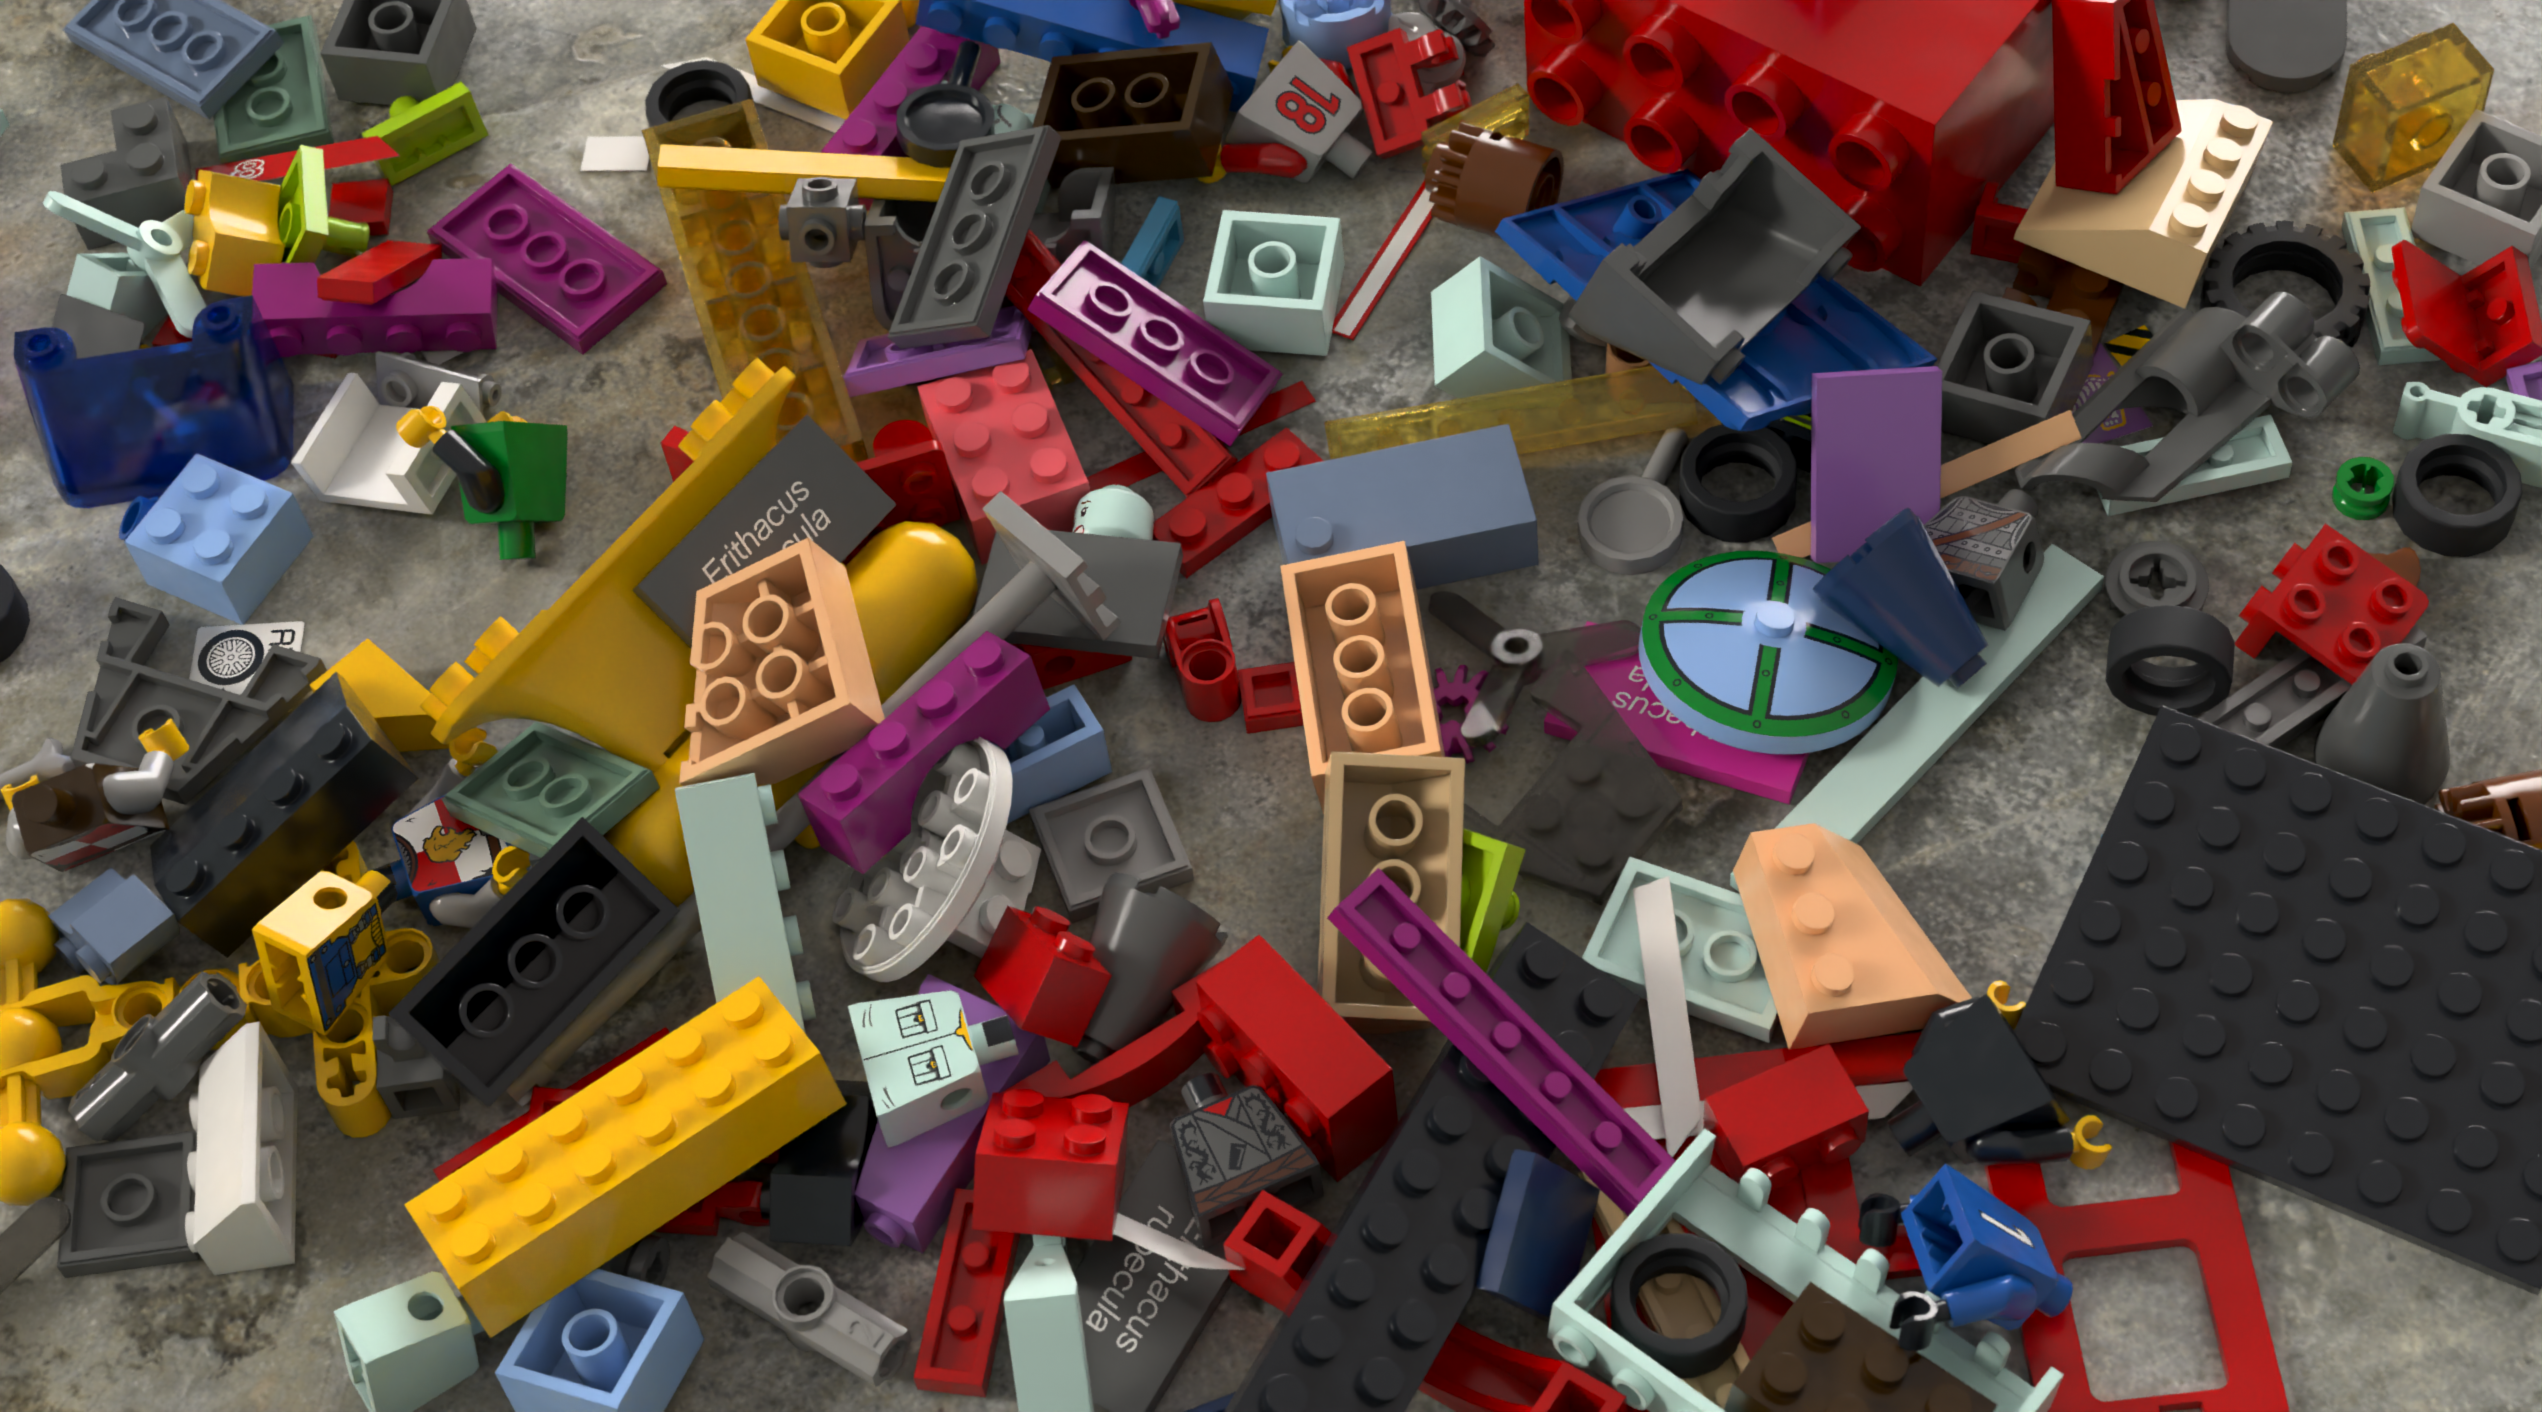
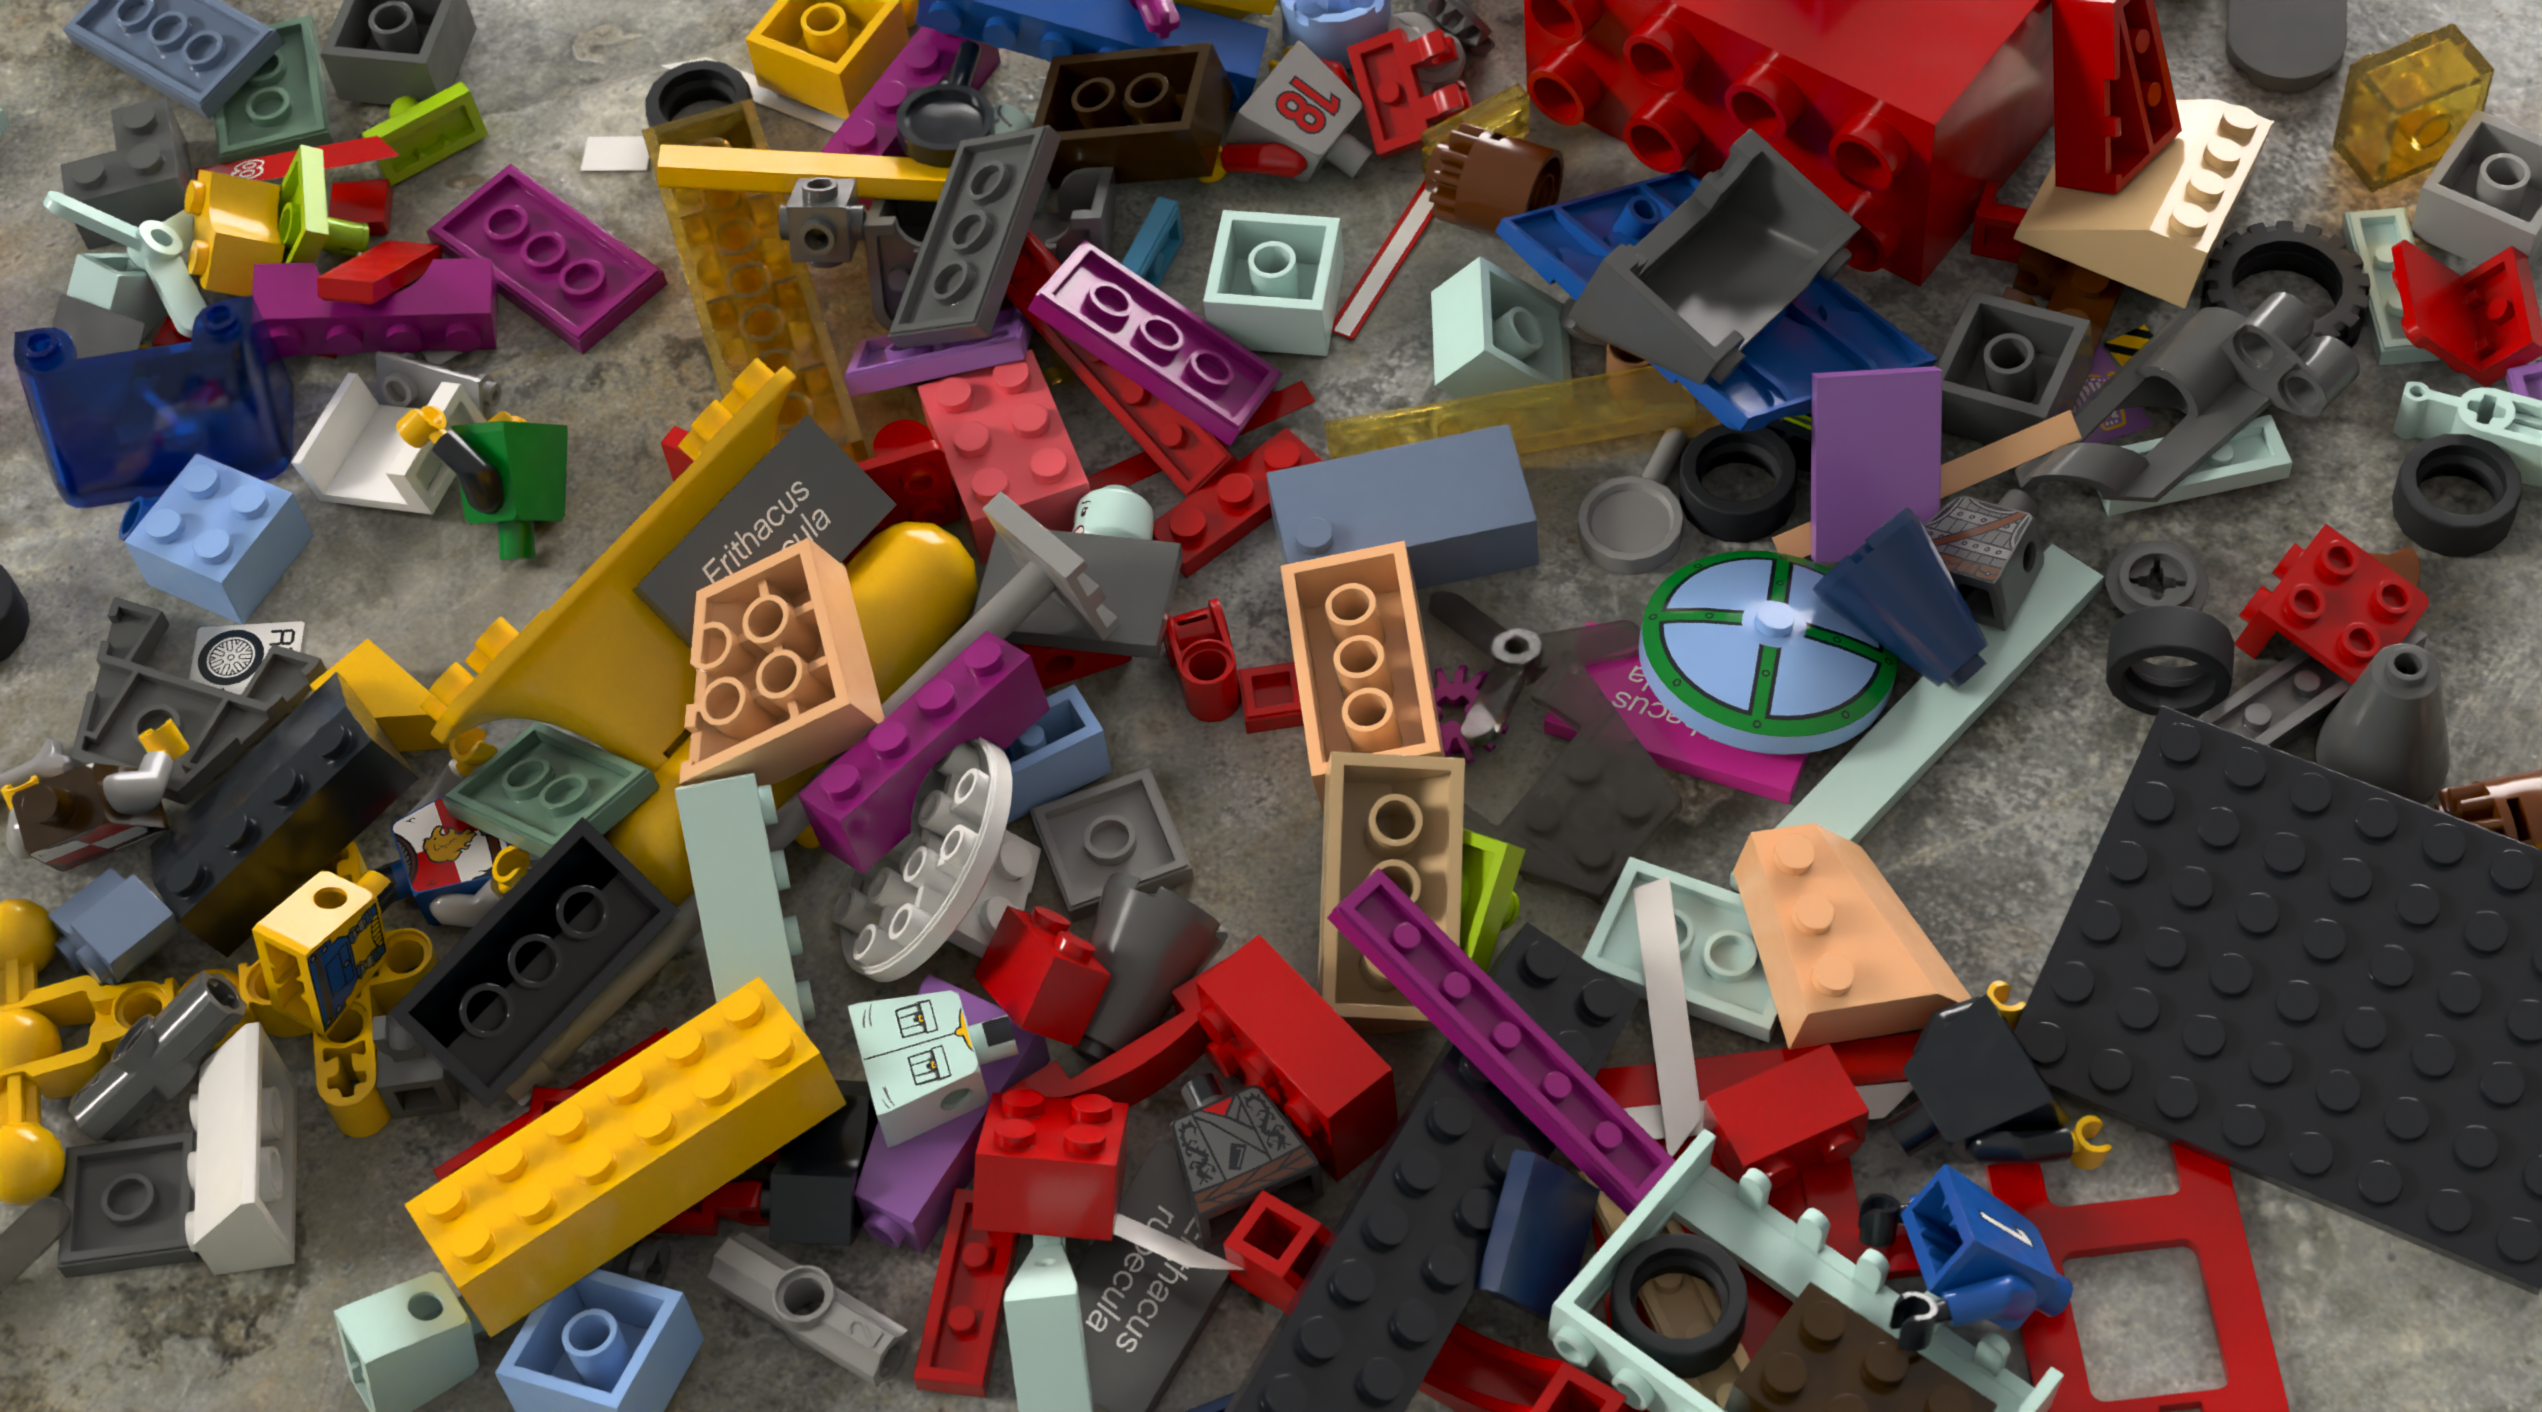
(2367, 472): green bush -> none

